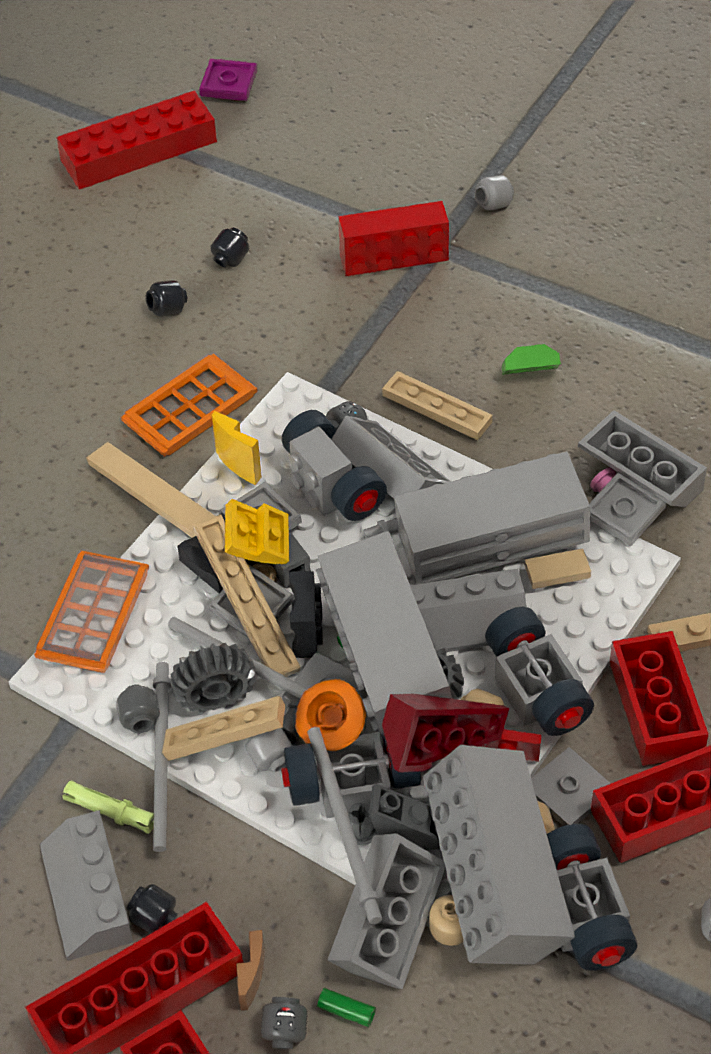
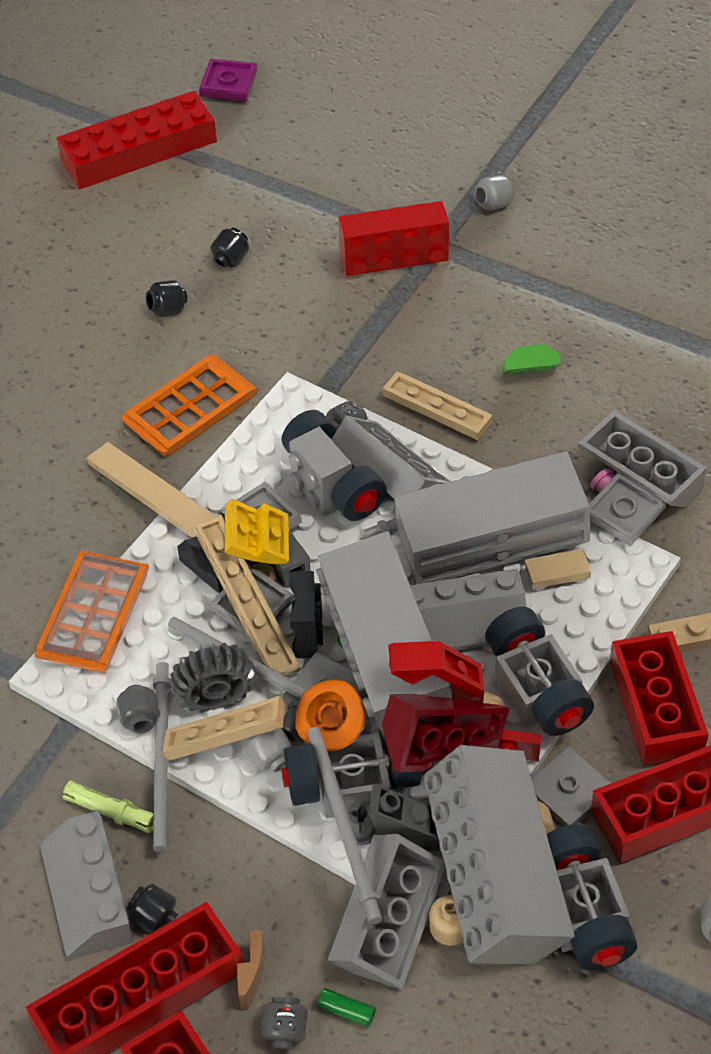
(236, 449): yellow slope -> none
(425, 658): none -> red slope

